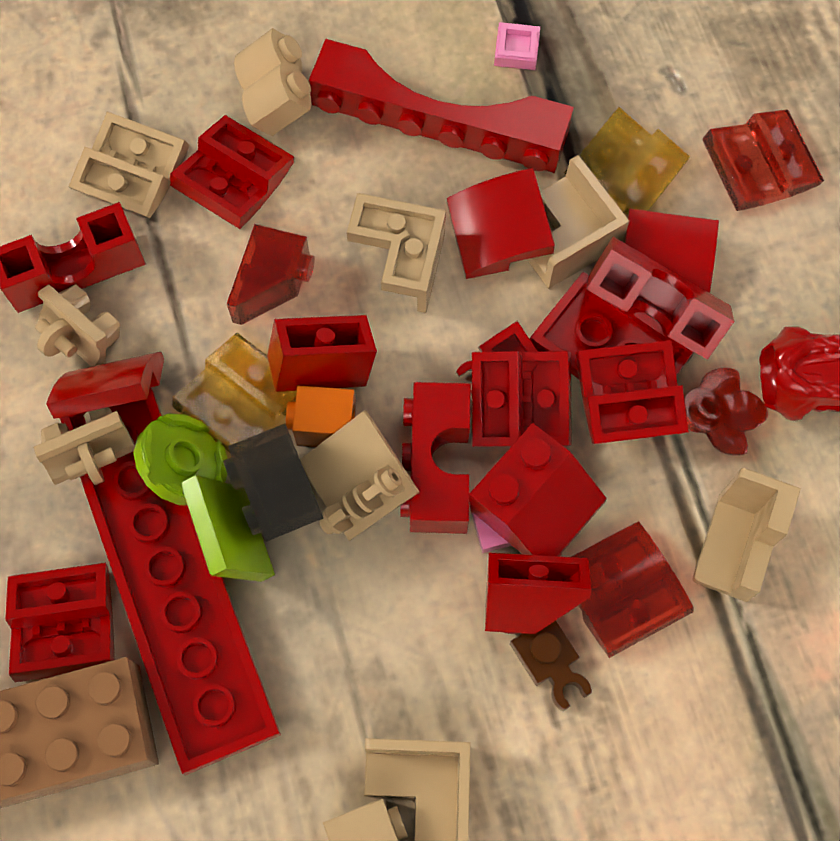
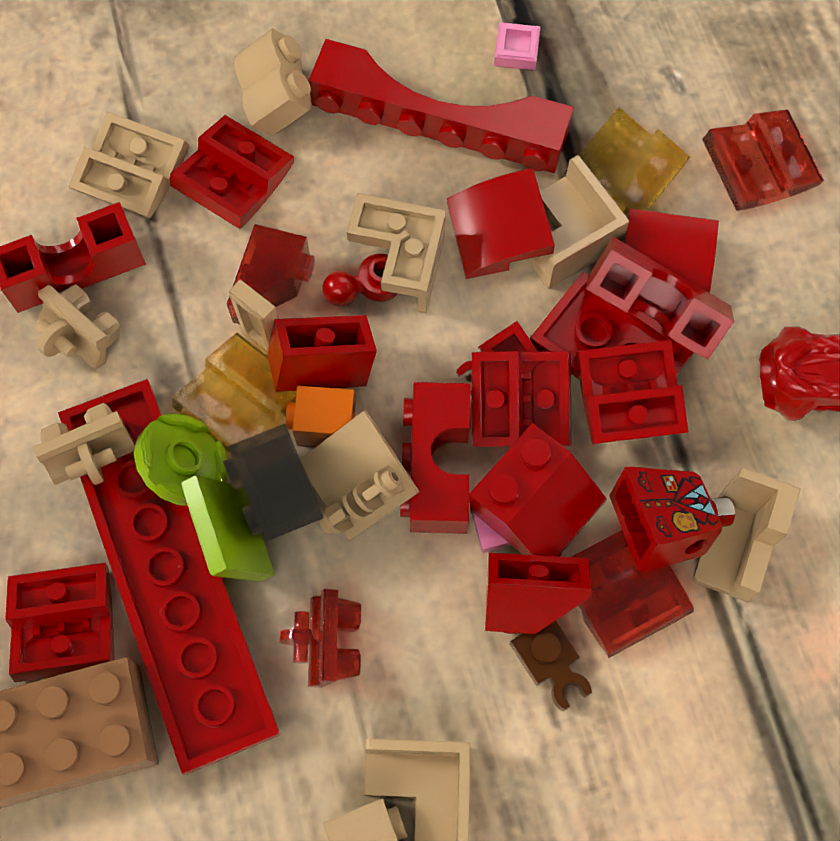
(105, 385): red slope -> none
(254, 313): none -> tan tile
(327, 617): none -> clear red hips
(342, 288): none -> red plate
(667, 515): none -> red torso
(728, 411): clear red plate -> none

